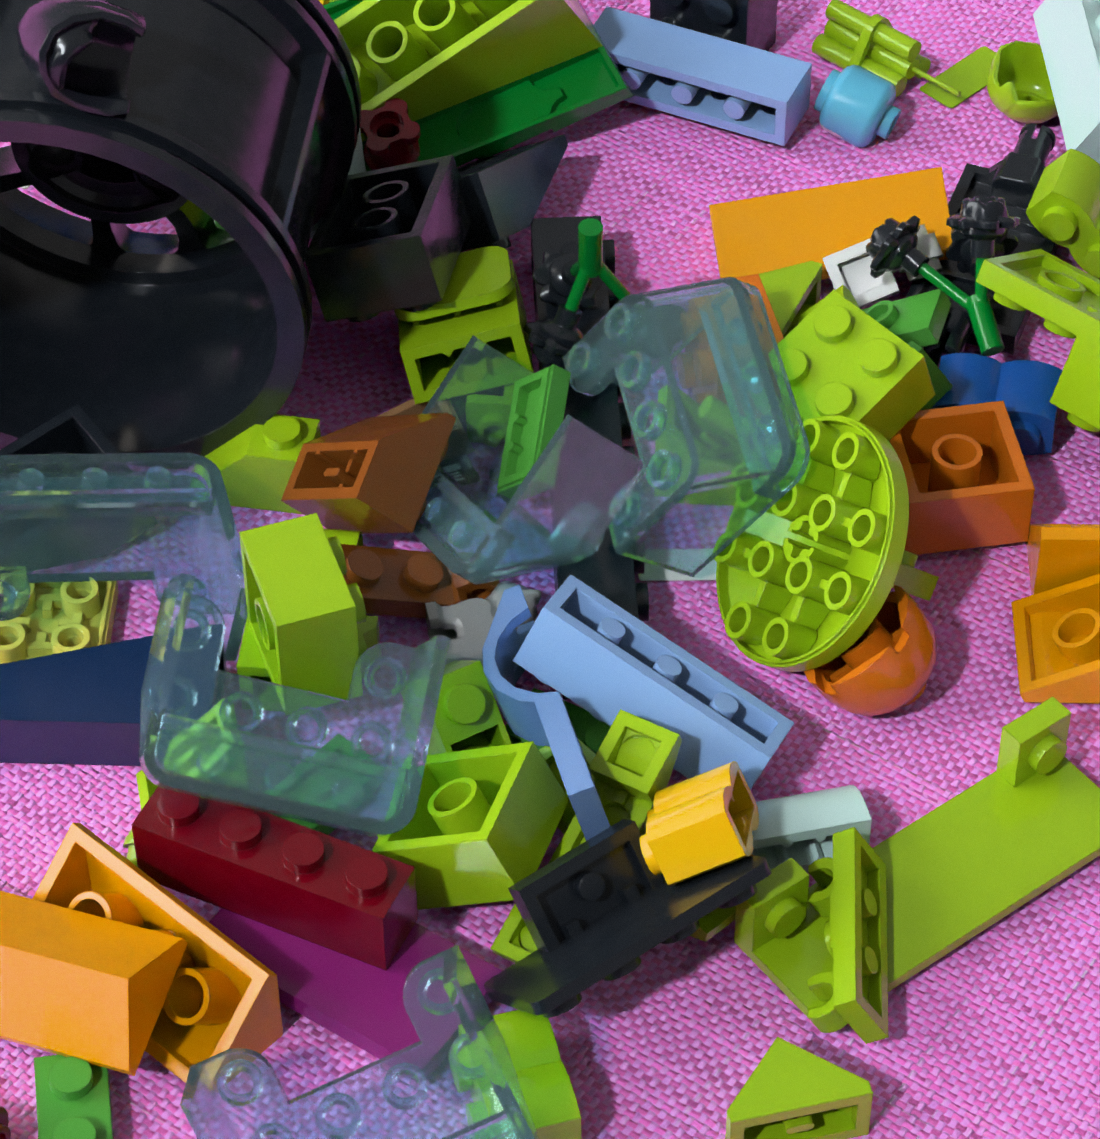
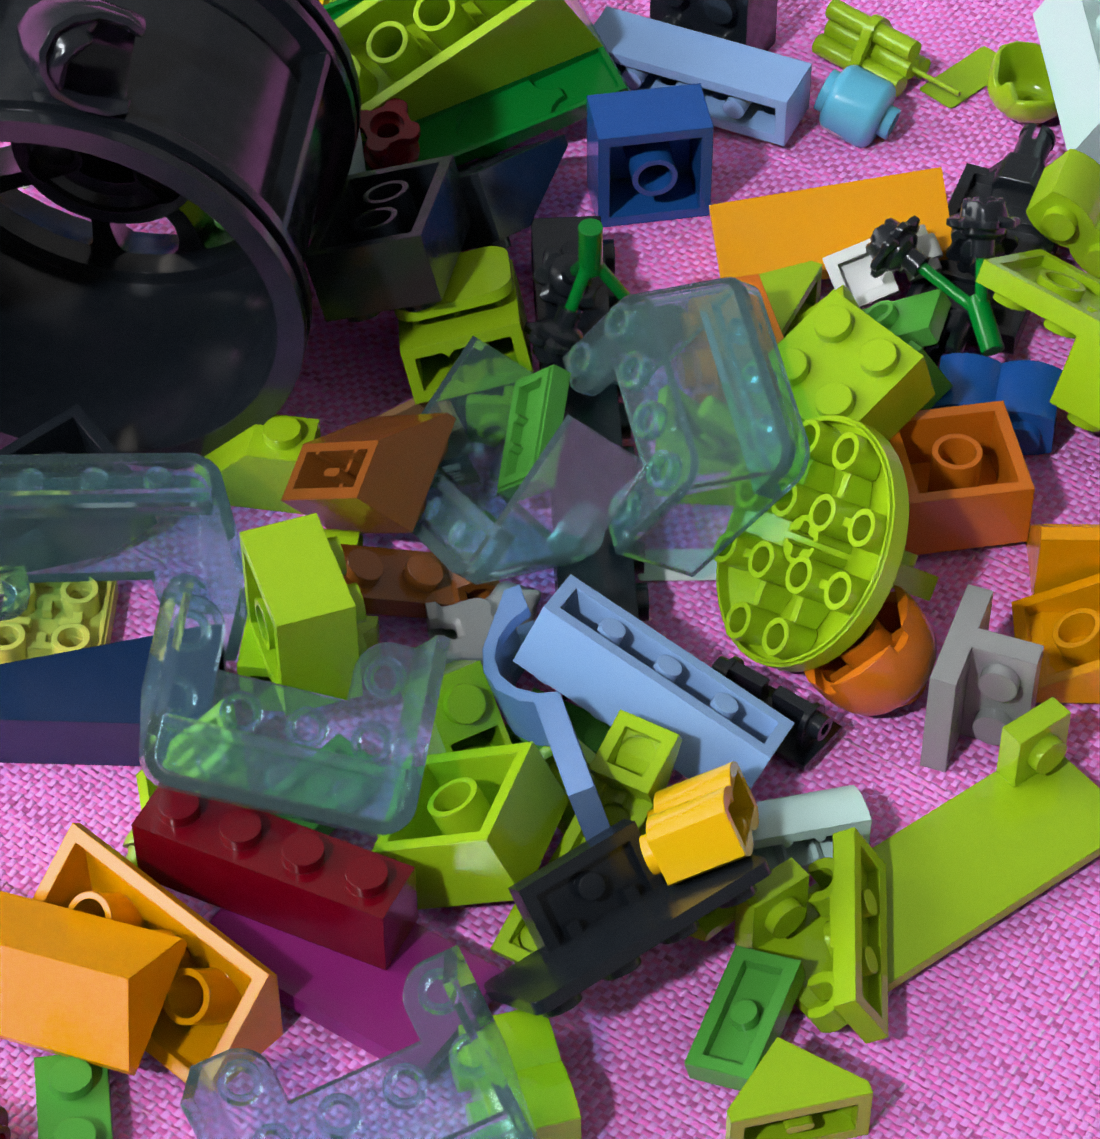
(649, 154): none -> blue brick
(744, 1016): none -> bright green plate
(811, 727): none -> black hinge
(977, 681): none -> light grey bracket

